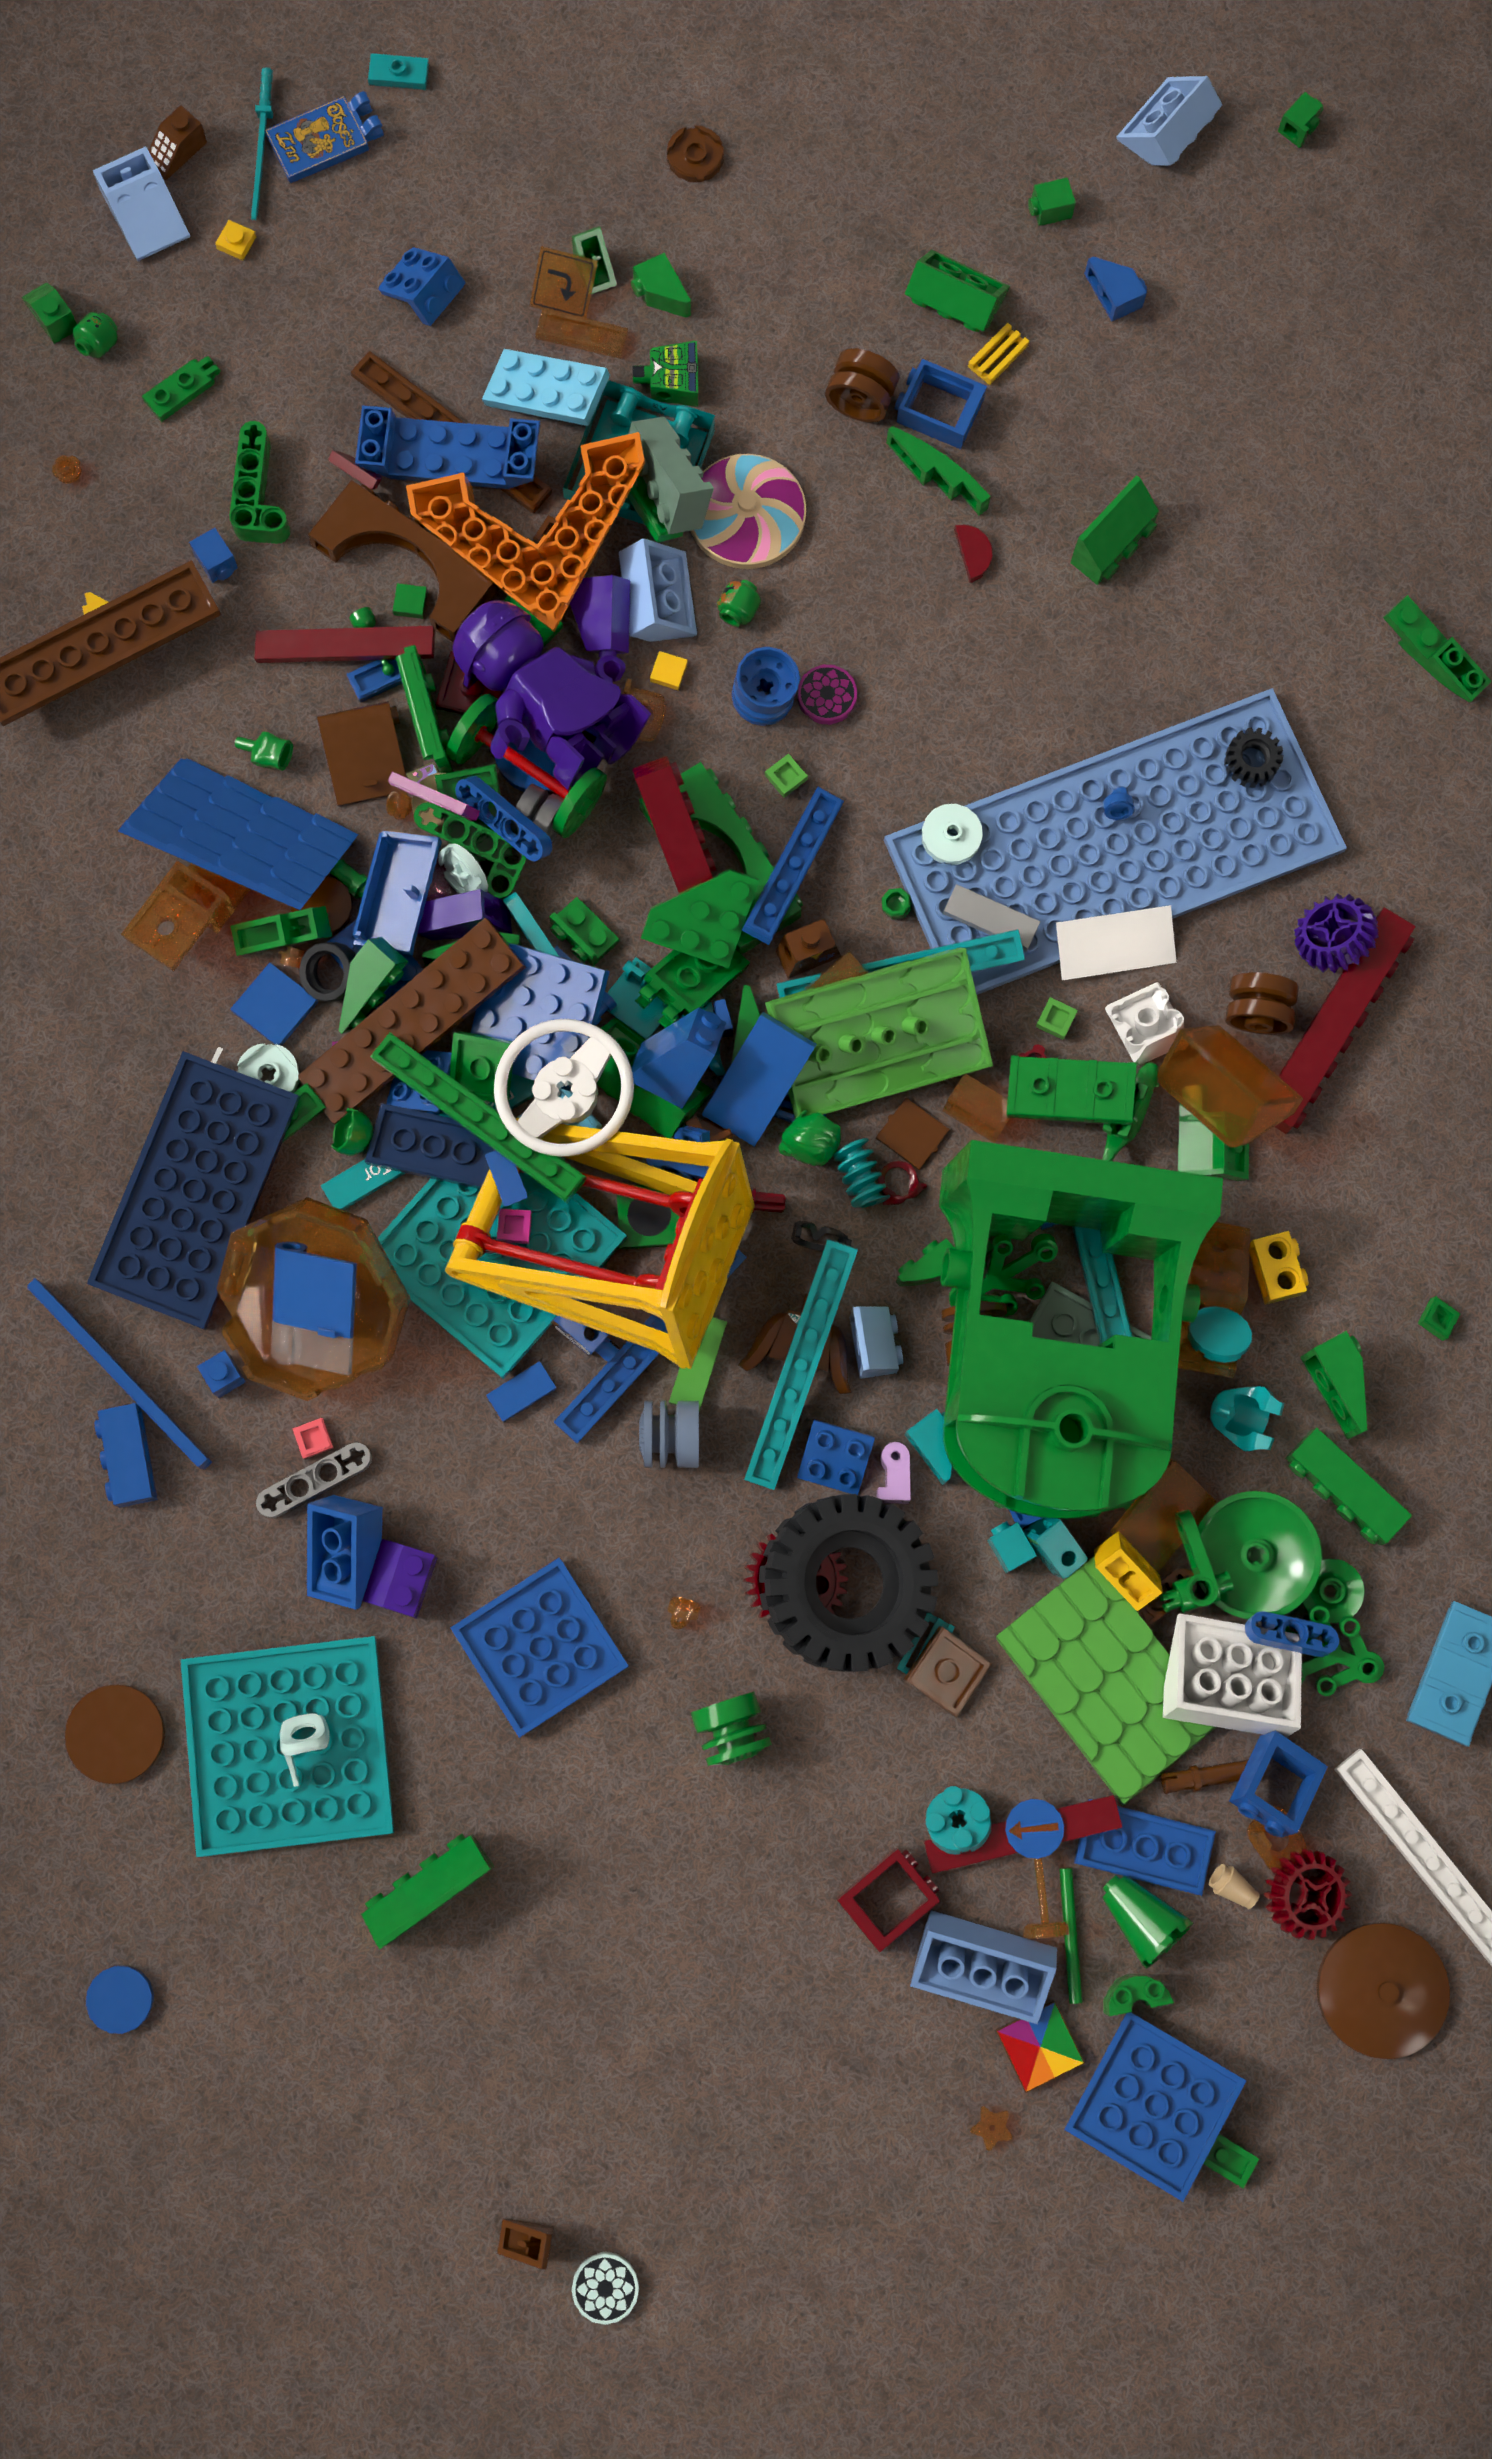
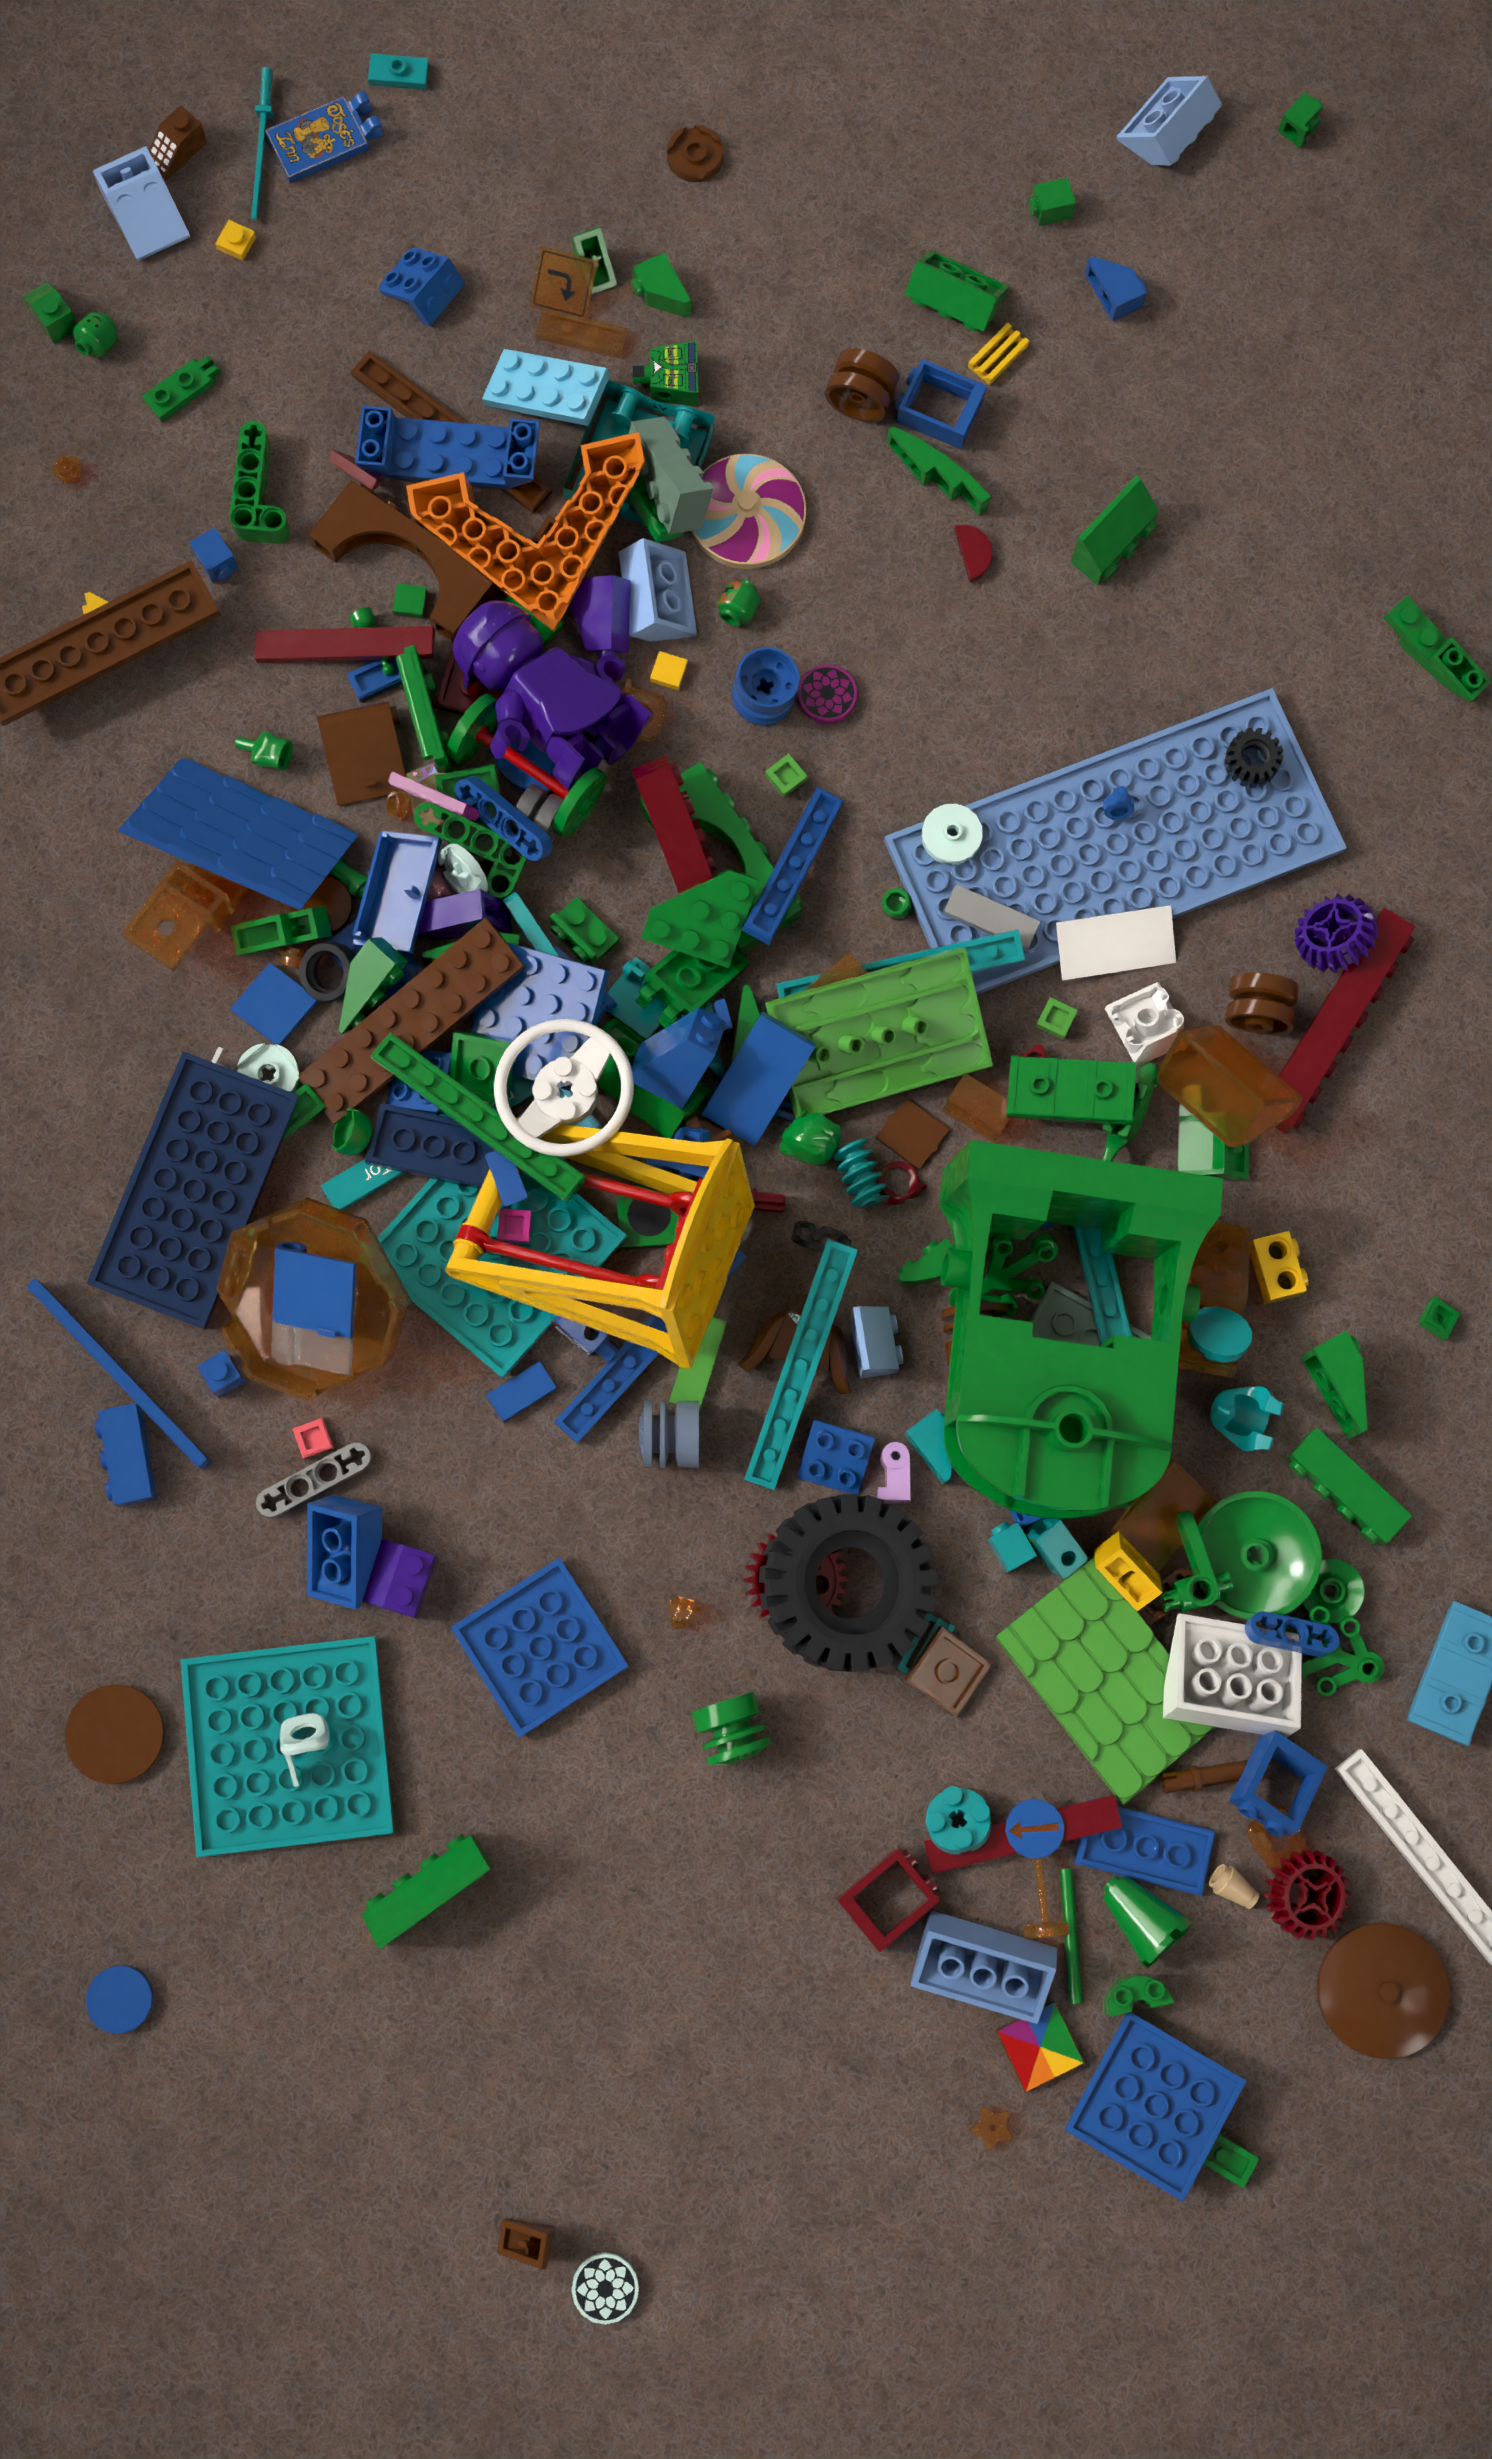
(808, 948): reddish brown torso -> none

